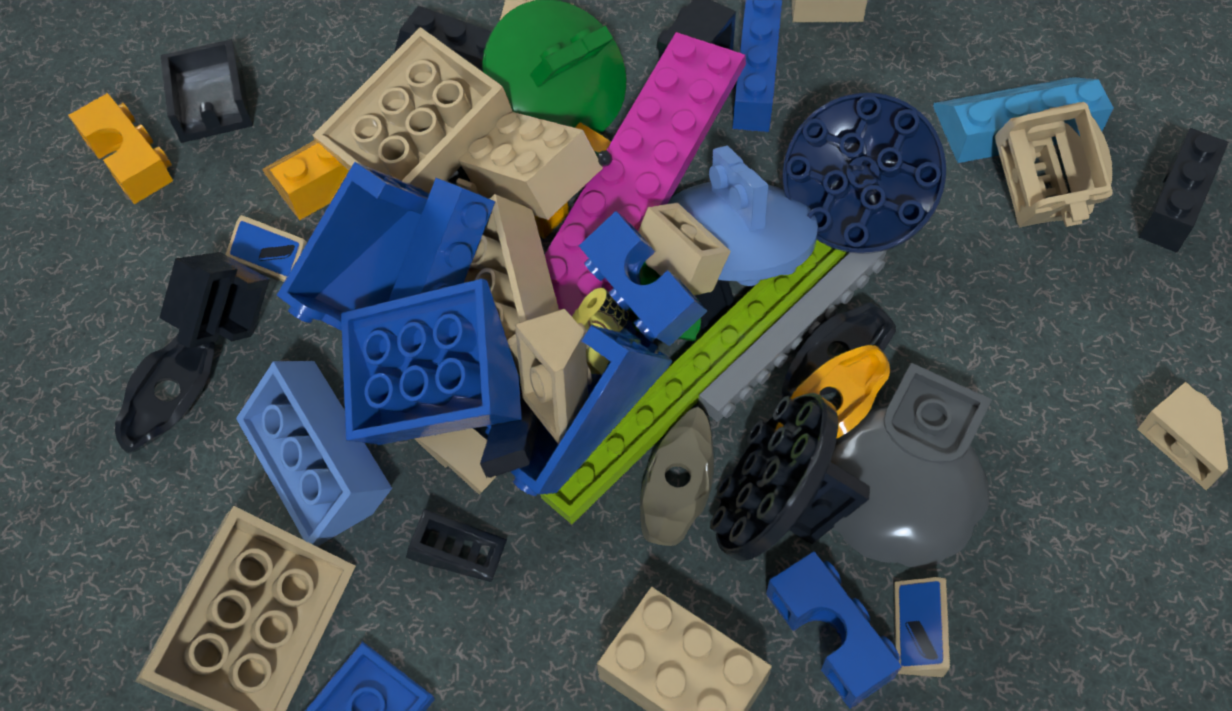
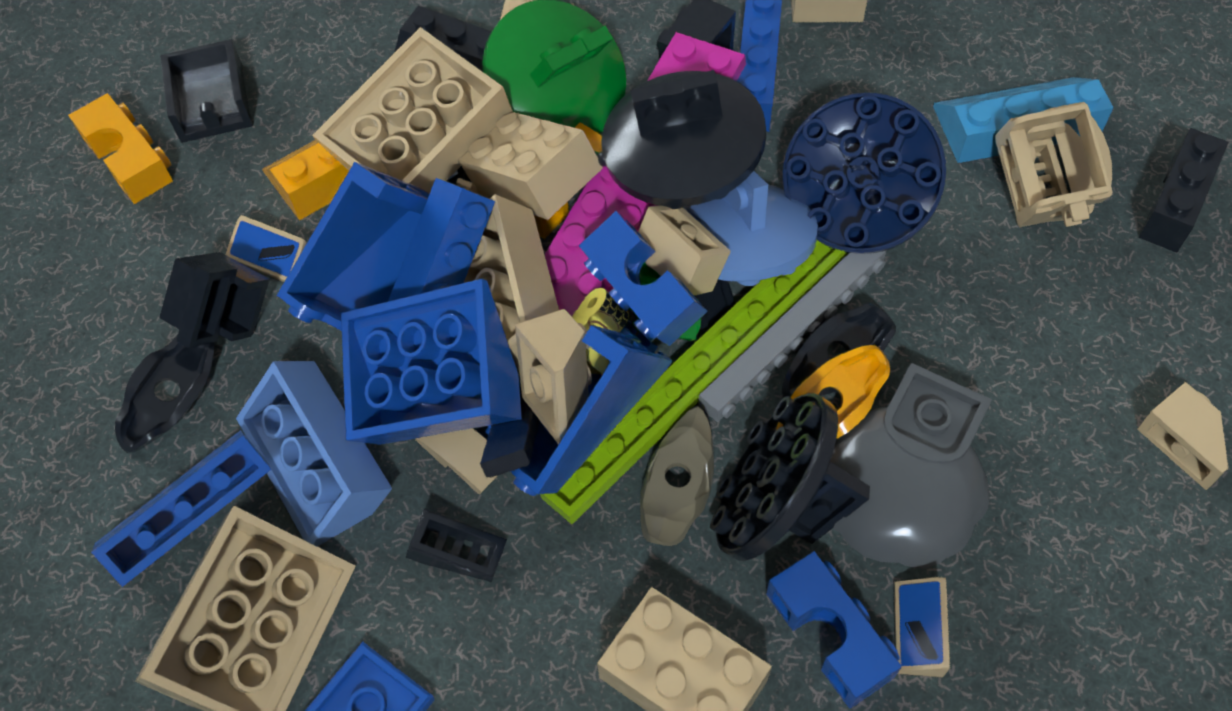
(180, 508): none -> blue brick
(684, 138): none -> black bracket

